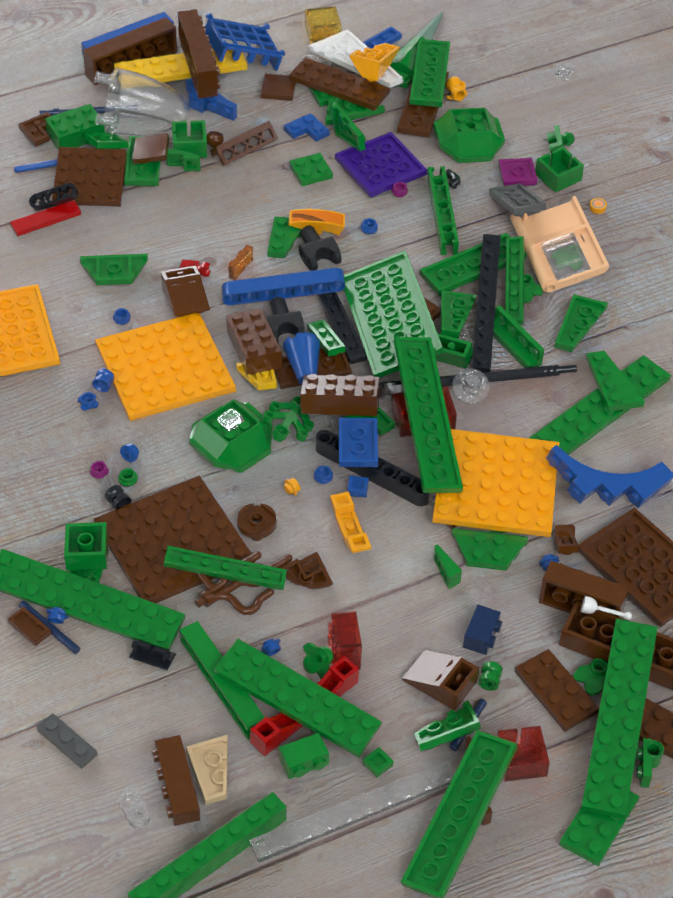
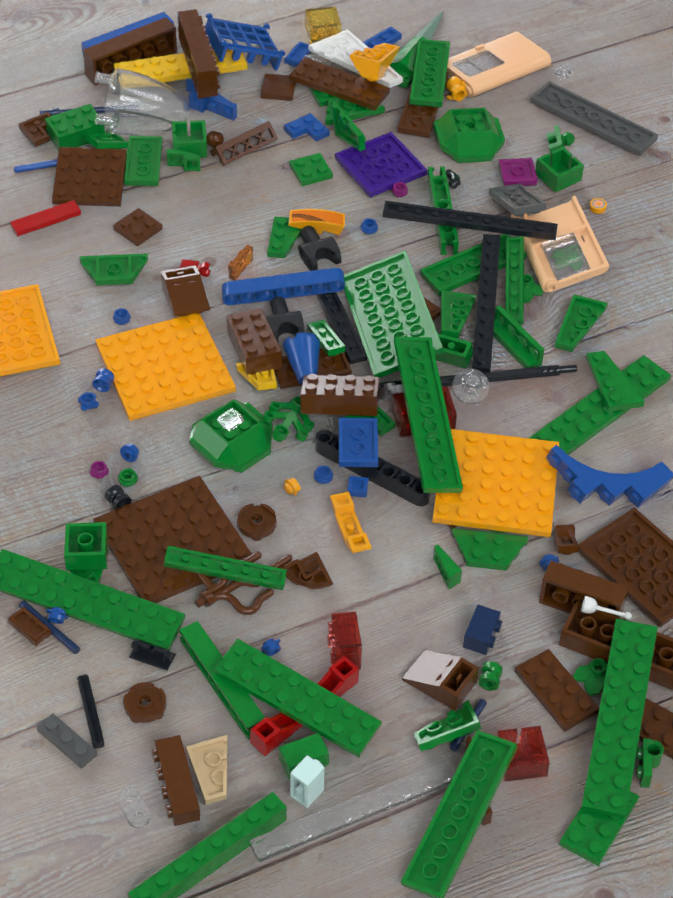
(47, 193): black beam -> none
(90, 711): none -> black axle
(138, 227): none -> reddish brown plate
(144, 713): none -> reddish brown plate
(151, 148): reddish brown tile -> none
(297, 53): none -> blue plate
(307, 781): none -> light aqua brick
(317, 659): green plate -> none
(378, 762): green plate -> none
(470, 220): none -> black plate
(497, 63): none -> light nougat piece
(594, 118): none -> dark grey plate

